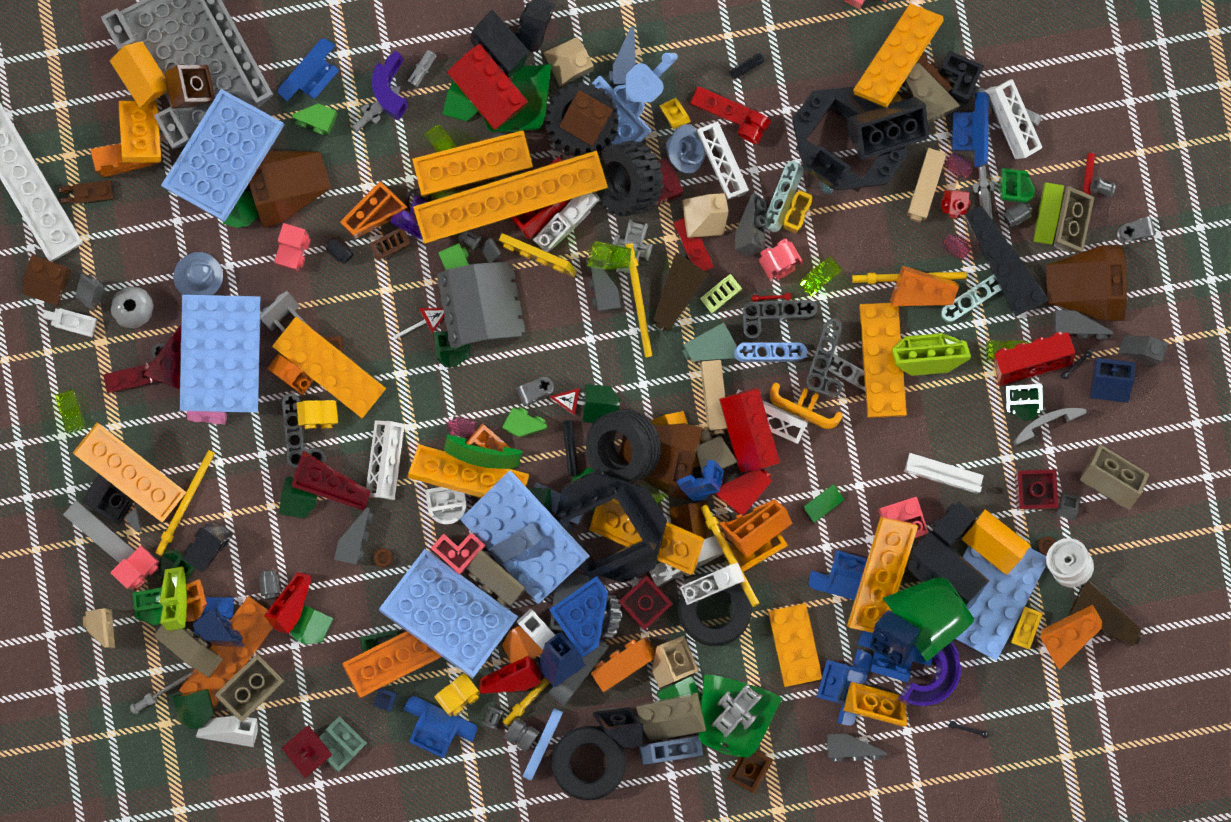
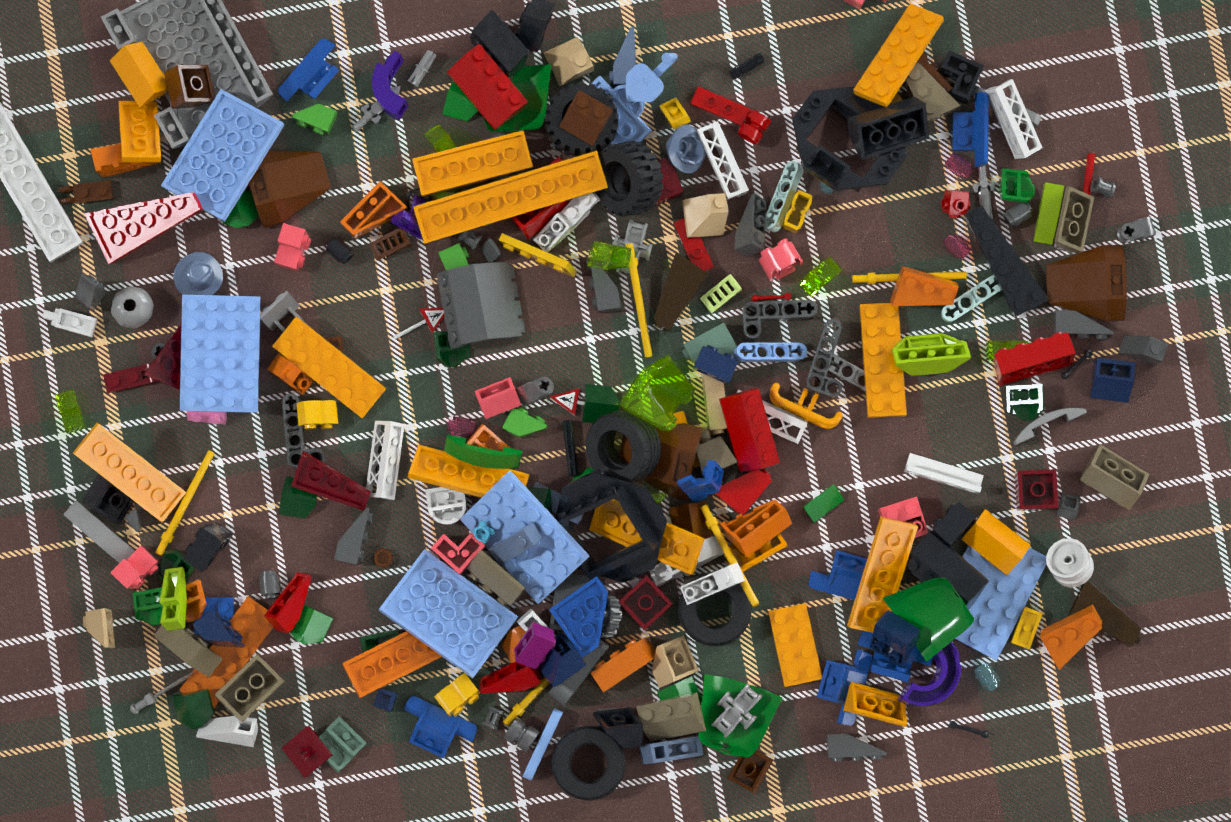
(45, 280): reddish brown slope -> none
(134, 225): none -> wing
(479, 535): none -> medium azure plate
(497, 398): none -> coral slope
(534, 645): none -> magenta brick
(658, 393): none -> clear neon green windscreen
(715, 364): none -> dark blue brick
(926, 185): tan brick -> none
(987, 677): none -> clear light blue brick
(1044, 544): reddish brown tile -> none

